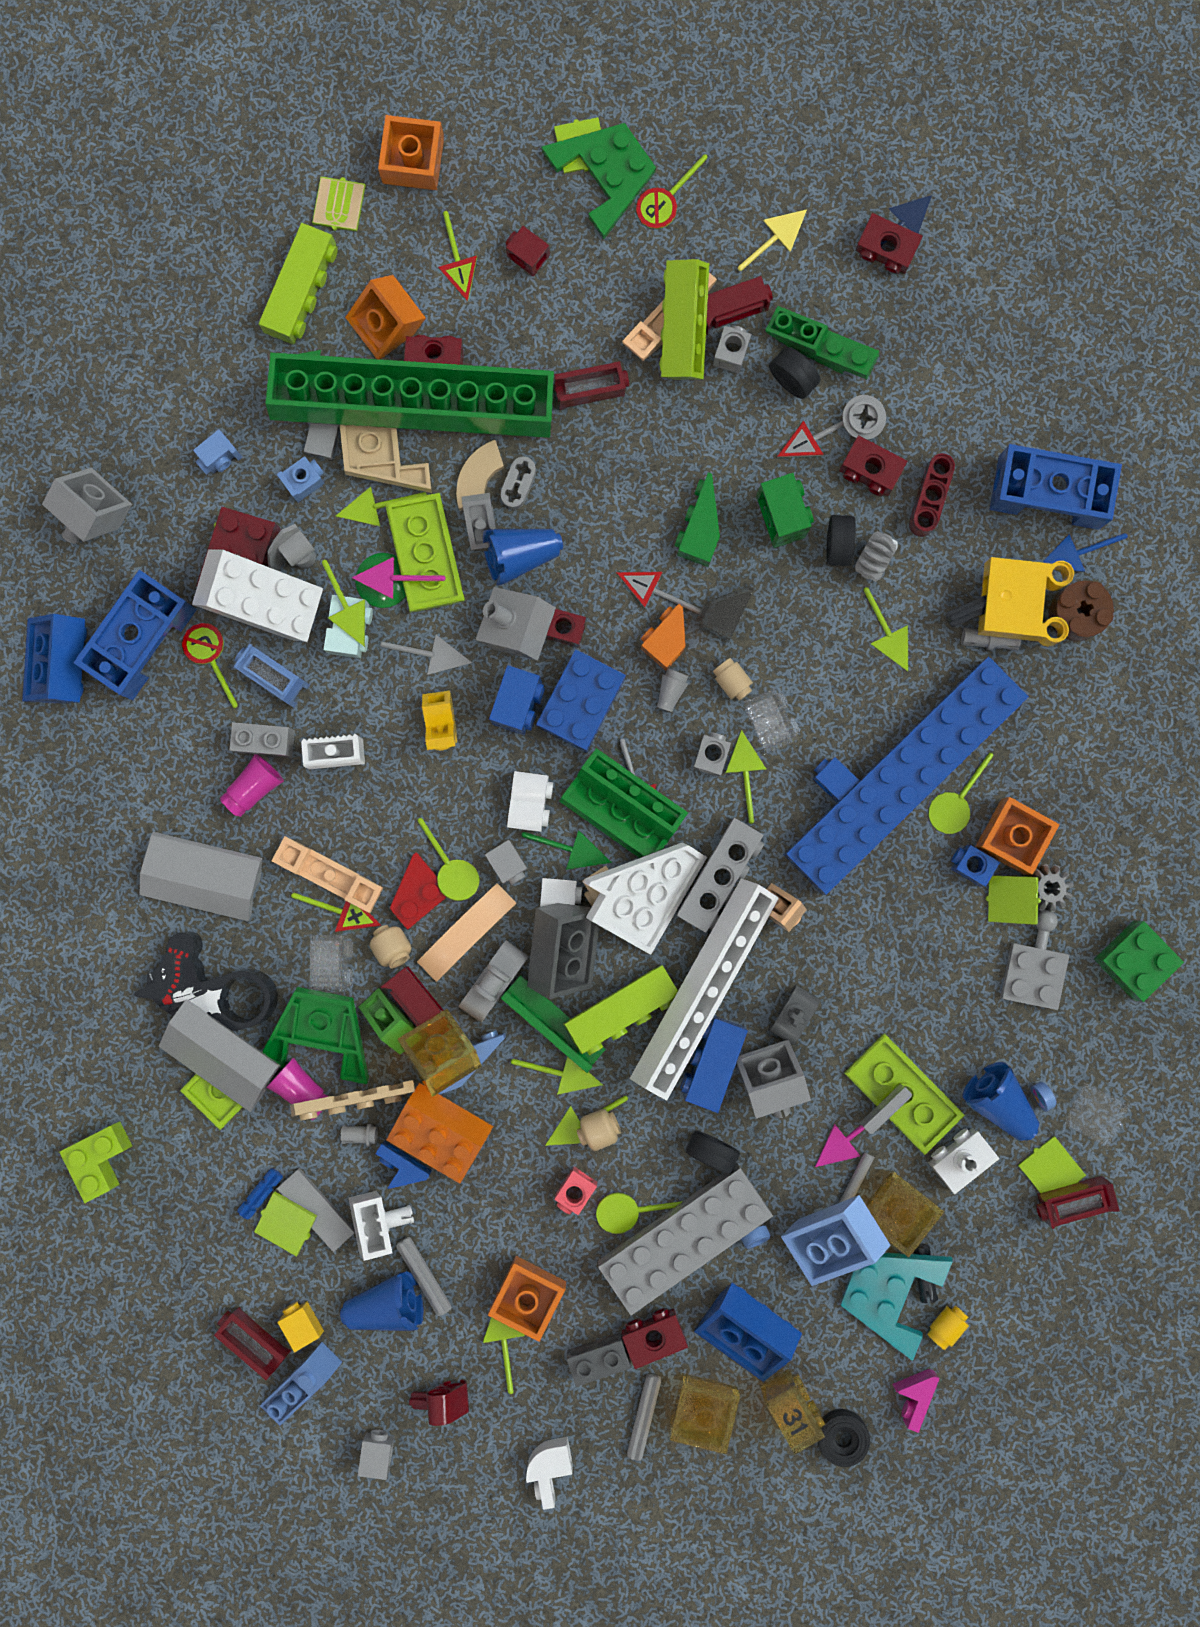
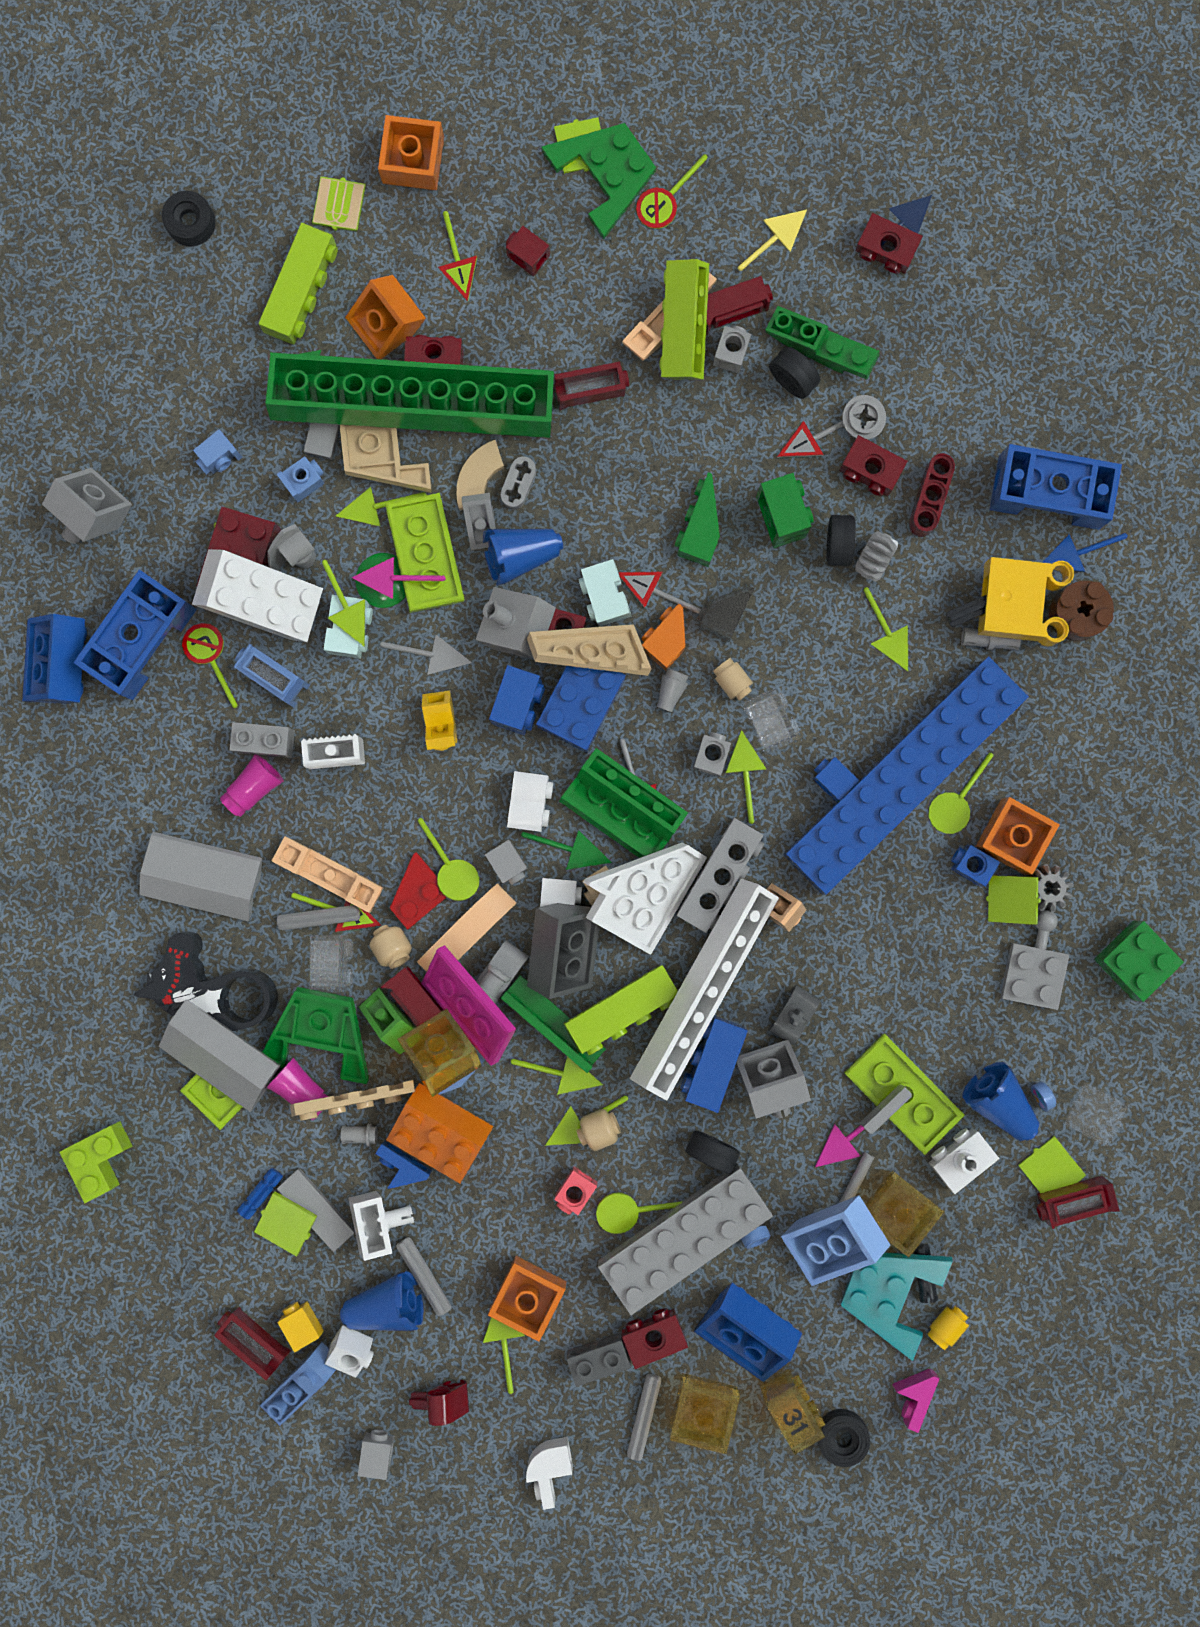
(177, 207): none -> black tyre
(318, 917): none -> light grey axle
(349, 1351): none -> white brick
(469, 1005): none -> dark pink tile
(592, 648): none -> tan wing
(601, 585): none -> light aqua brick

